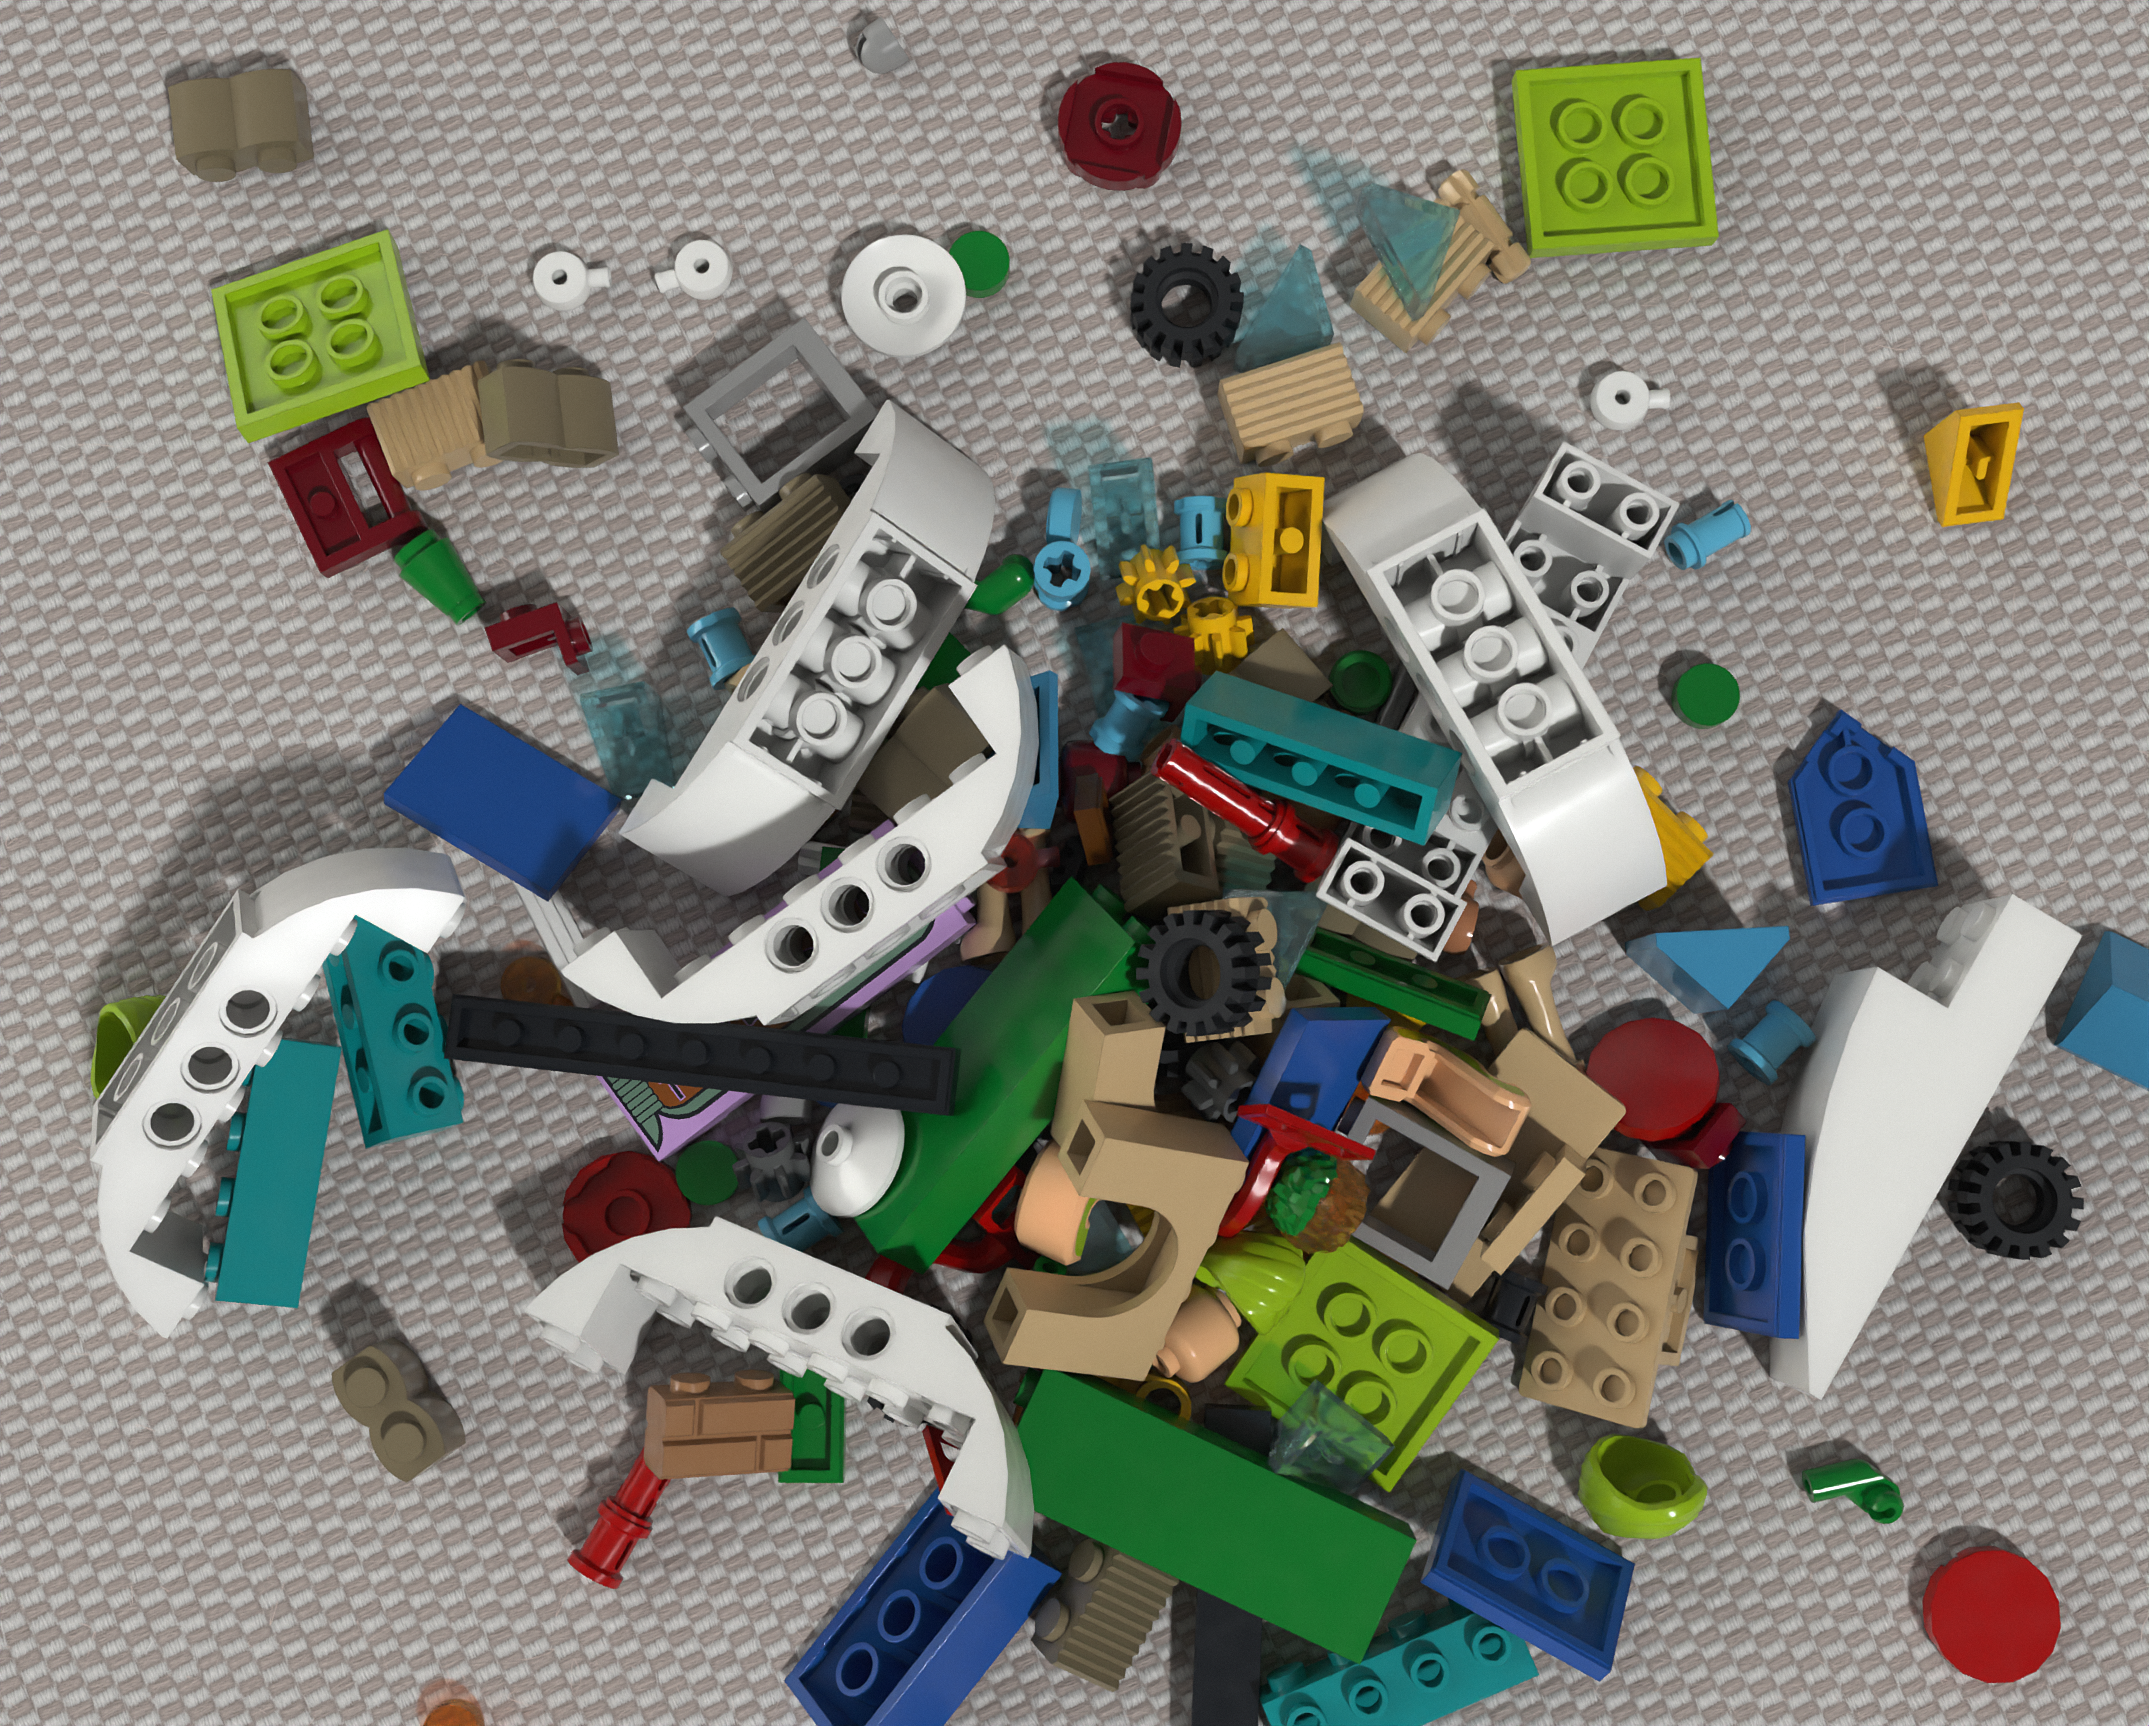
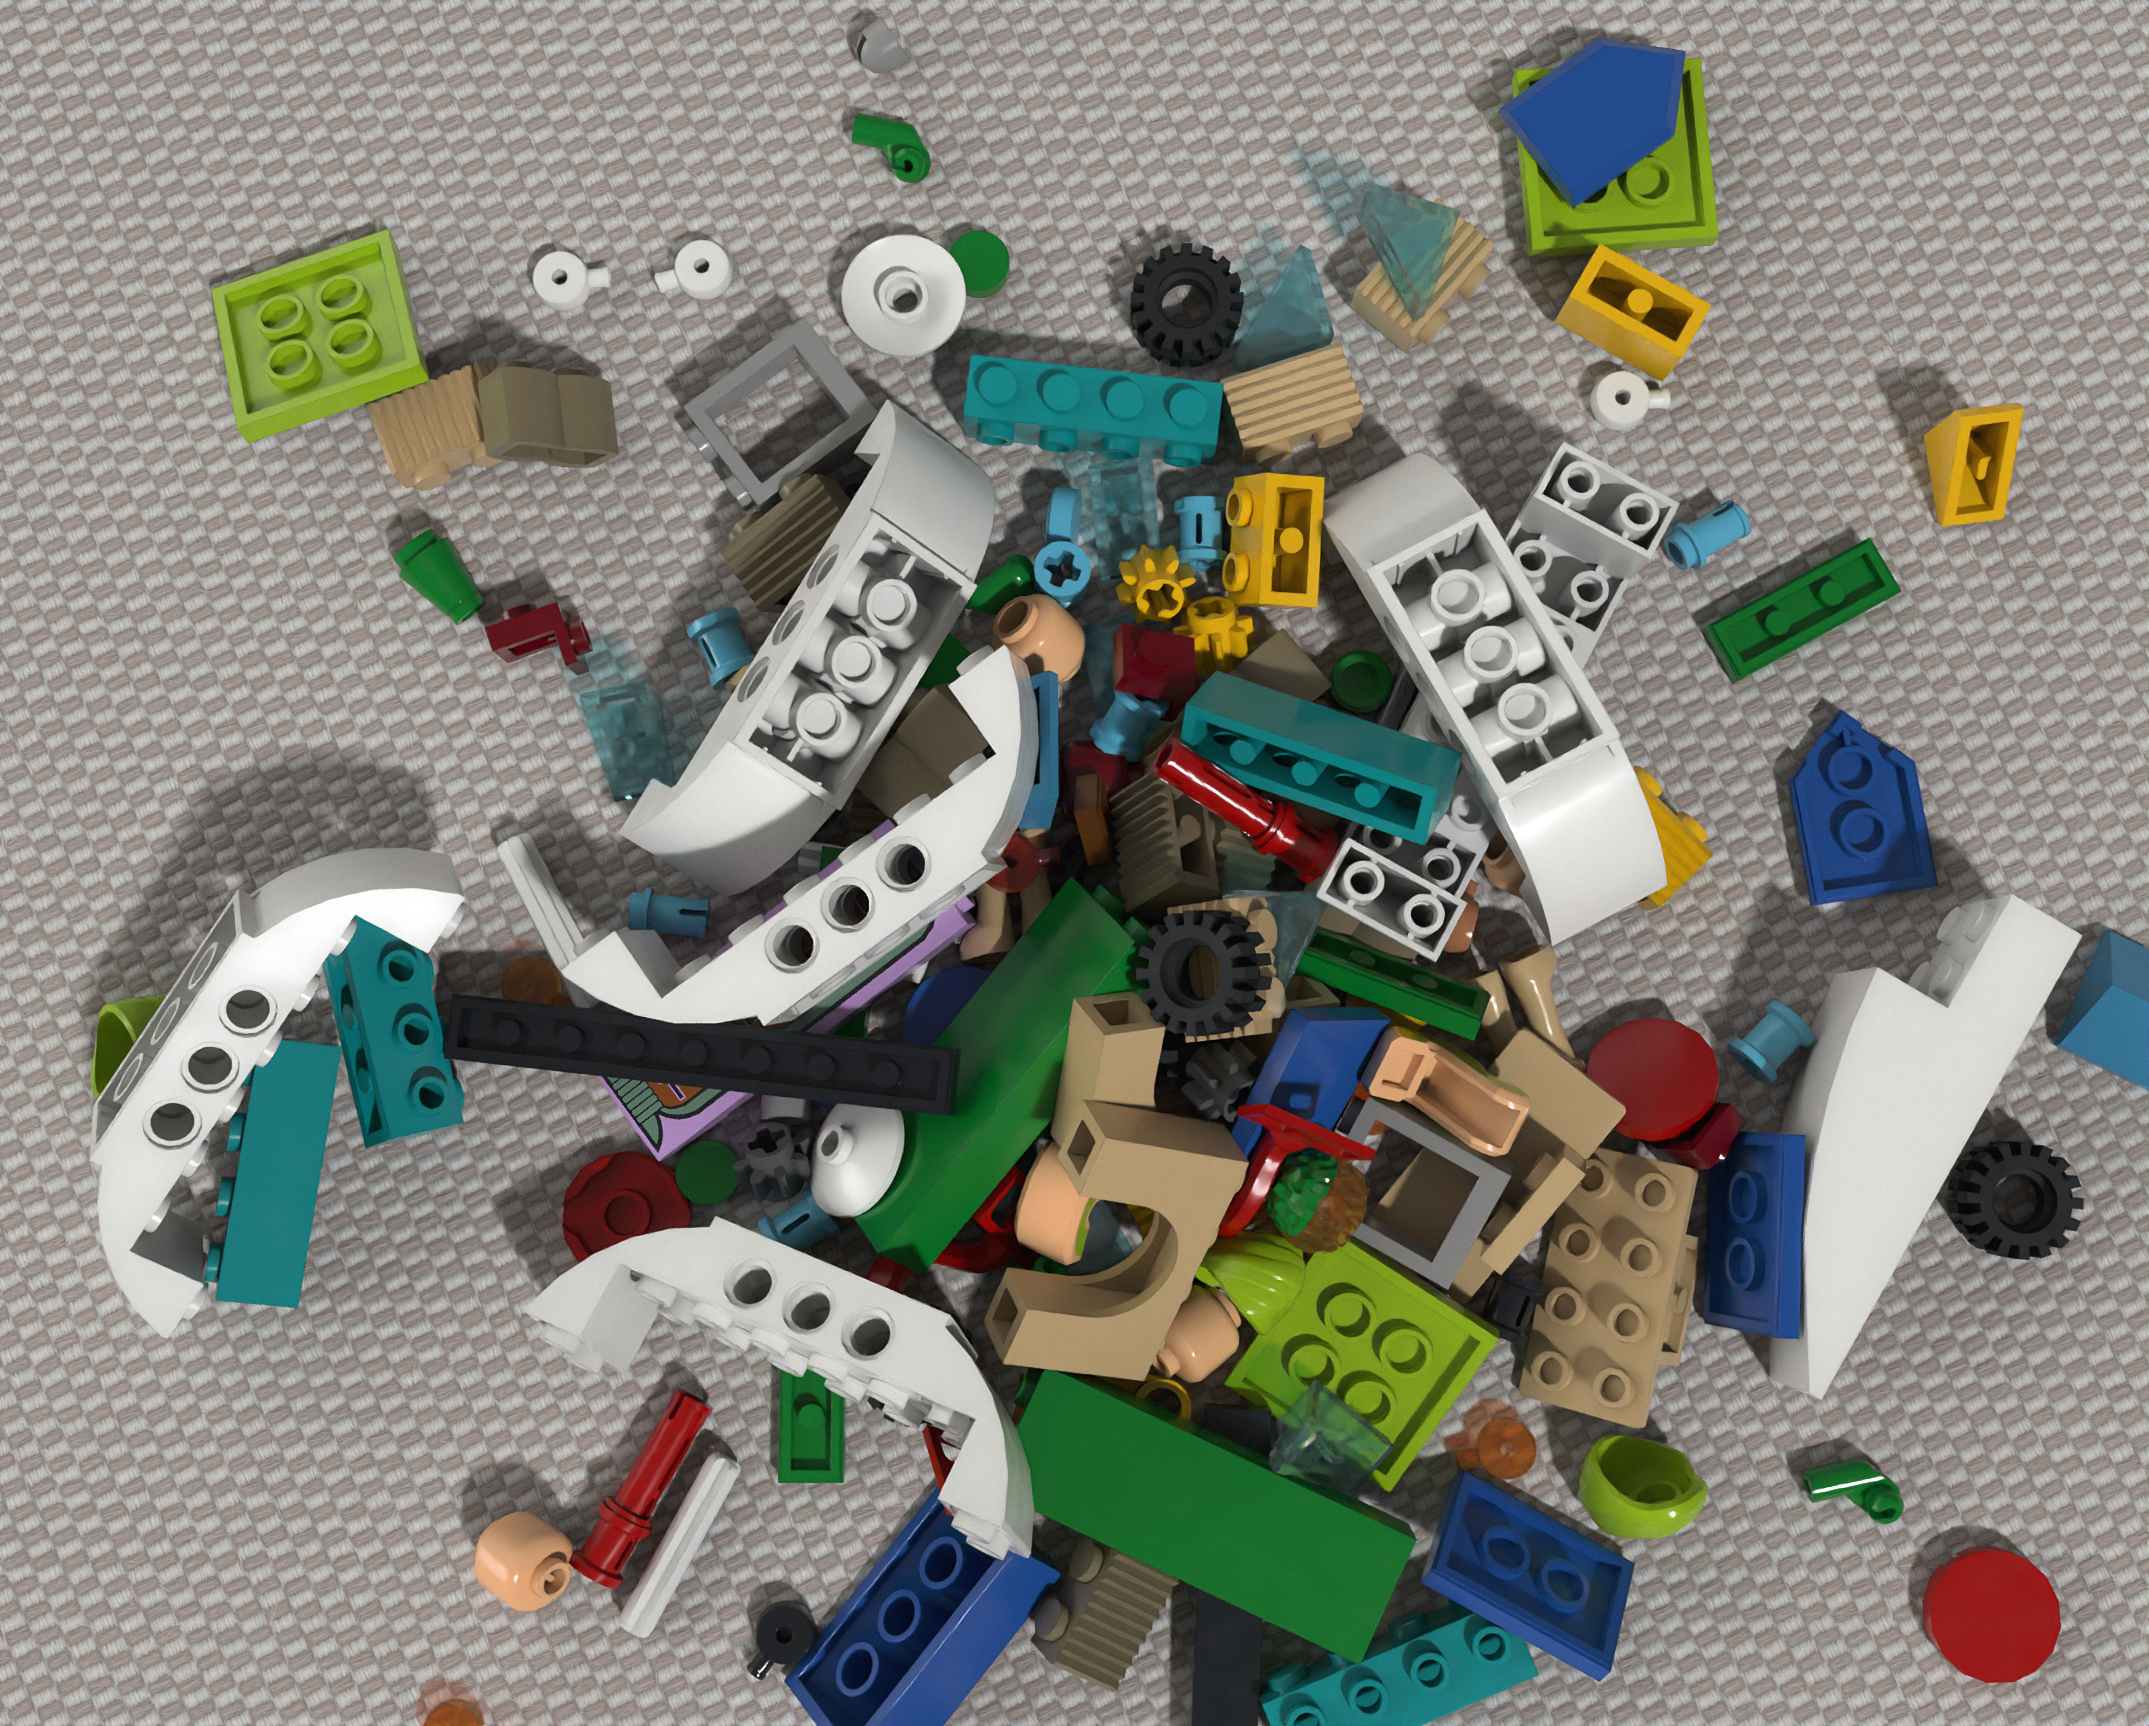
(241, 124): dark tan brick -> none
(329, 506): dark red plate -> none
(392, 1397): dark tan brick -> none
(502, 802): blue tile -> none
(523, 1561): none -> light nougat head
(669, 914): none -> medium azure pin
(679, 1544): none -> white axle
(719, 1426): medium nougat brick -> none
(775, 1647): none -> black piece
(898, 141): none -> green arm
(1041, 635): none -> light nougat head
(1092, 411): none -> teal brick
(1127, 161): dark red plate -> none
(1460, 193): tan axle -> none
(1488, 1445): none -> clear orange piece
(1598, 113): none -> blue tile
(1632, 313): none -> yellow brick
(1705, 696): green tile -> none
(1707, 966): dark azure slope -> none
(1801, 610): none -> green tile

